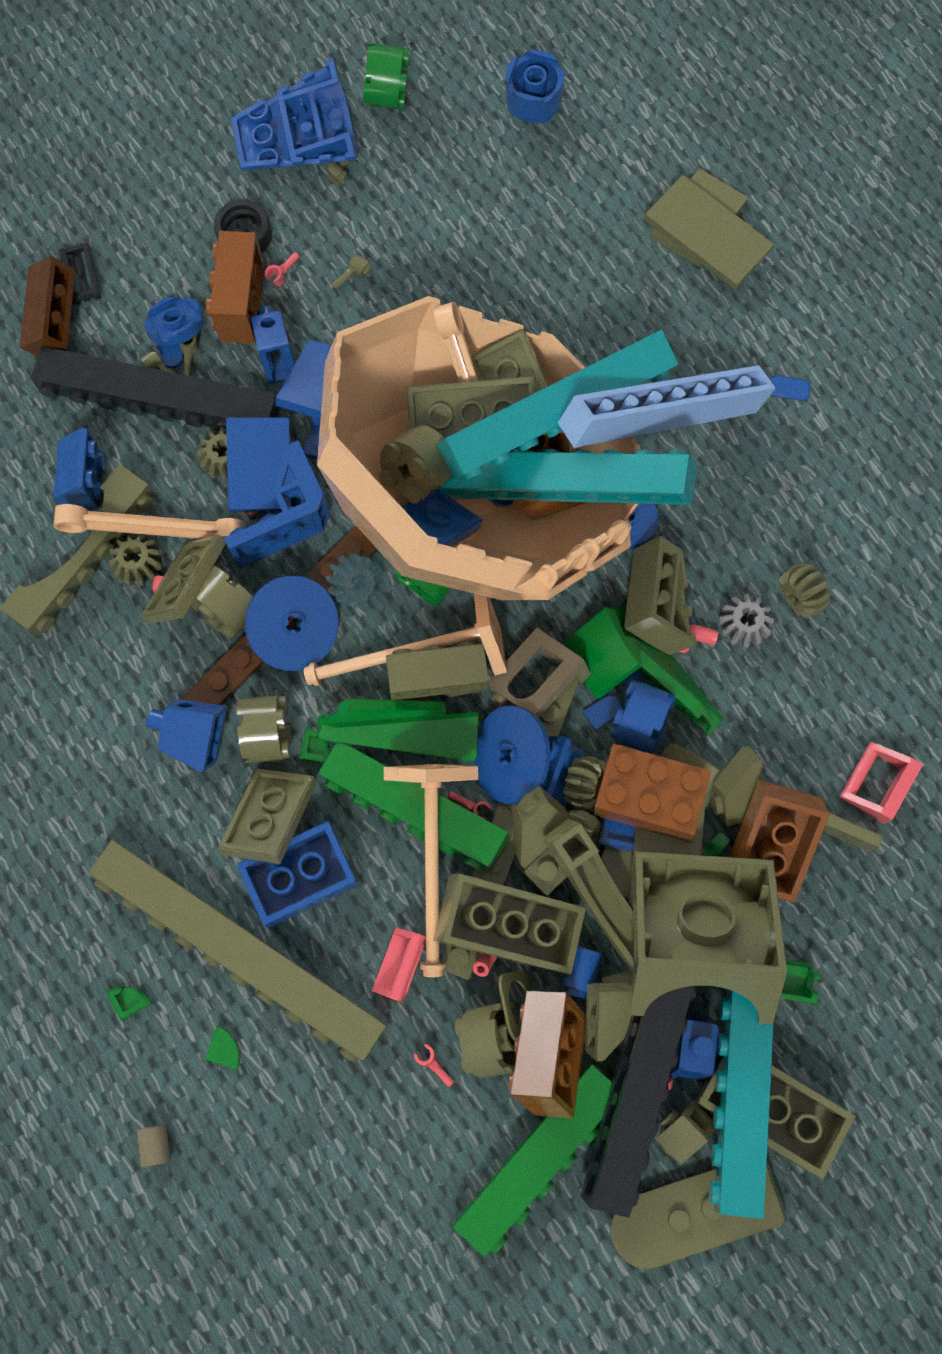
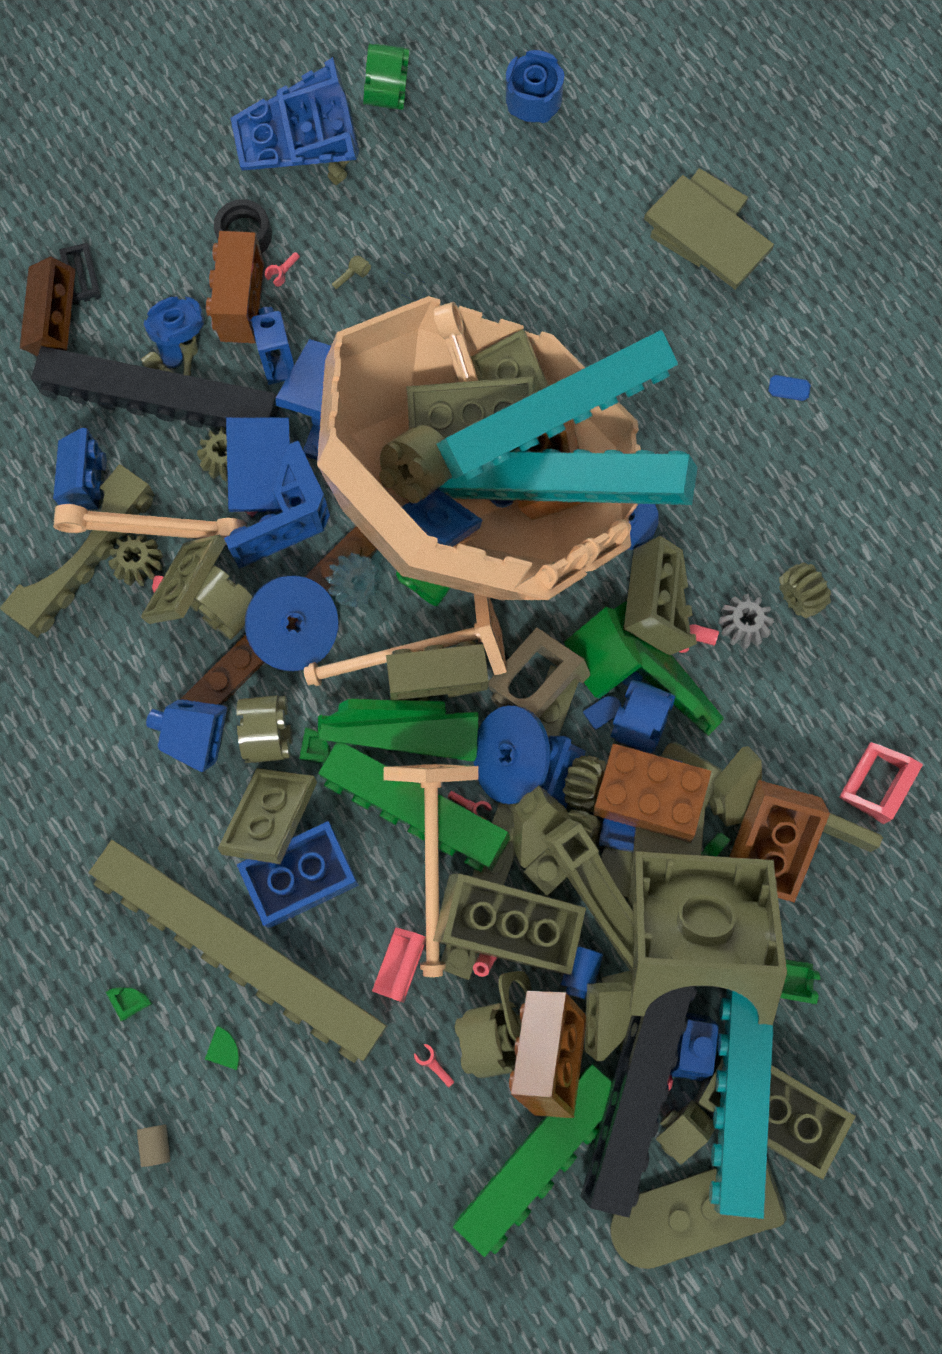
(664, 405): light blue brick -> none

